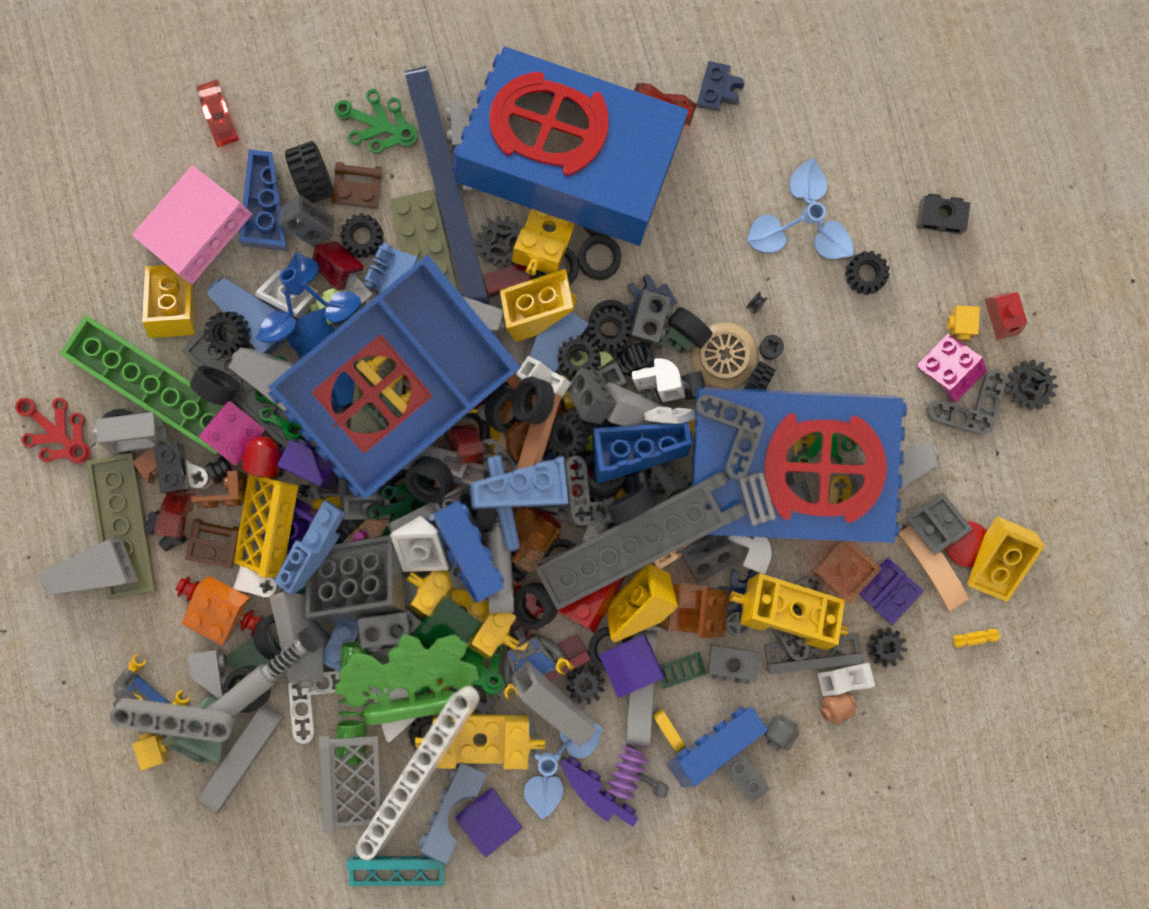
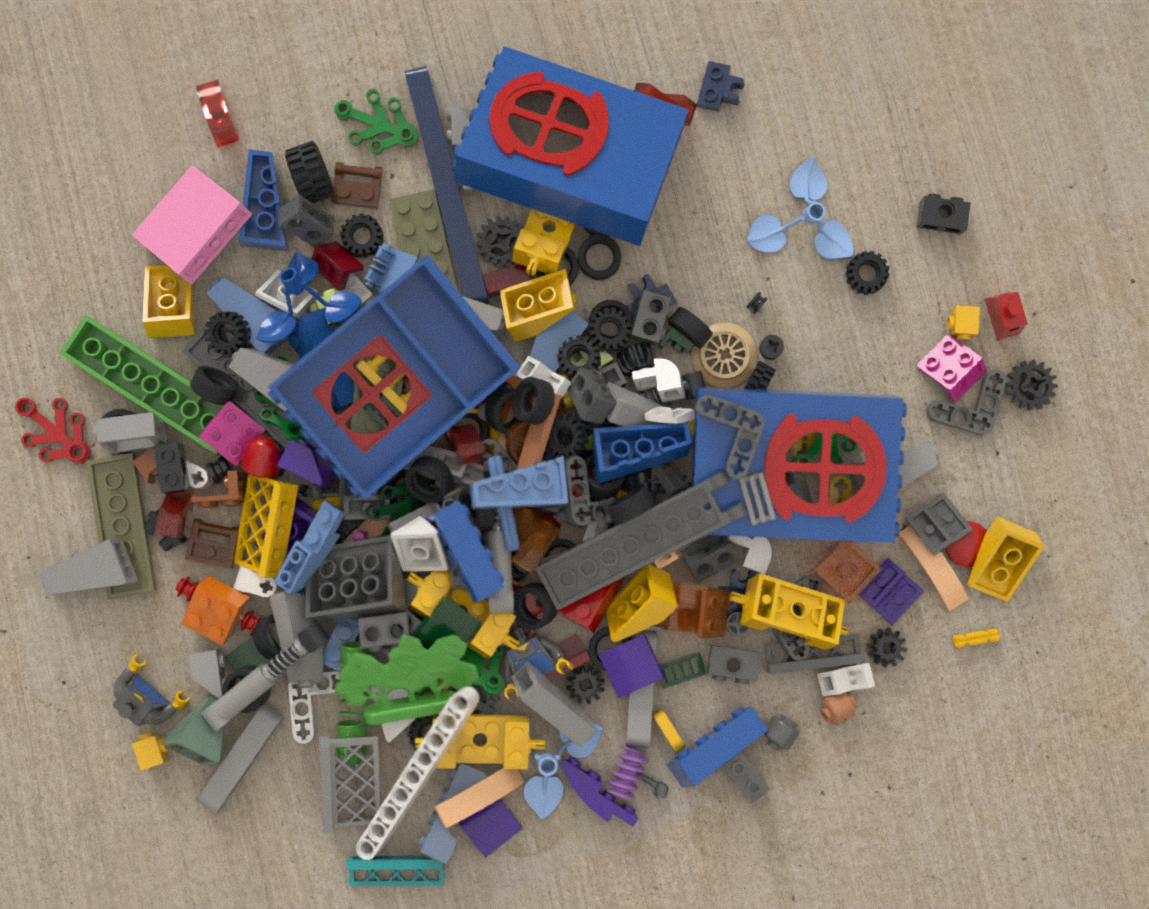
(162, 725): light grey beam -> none
(478, 796): none -> light nougat slope

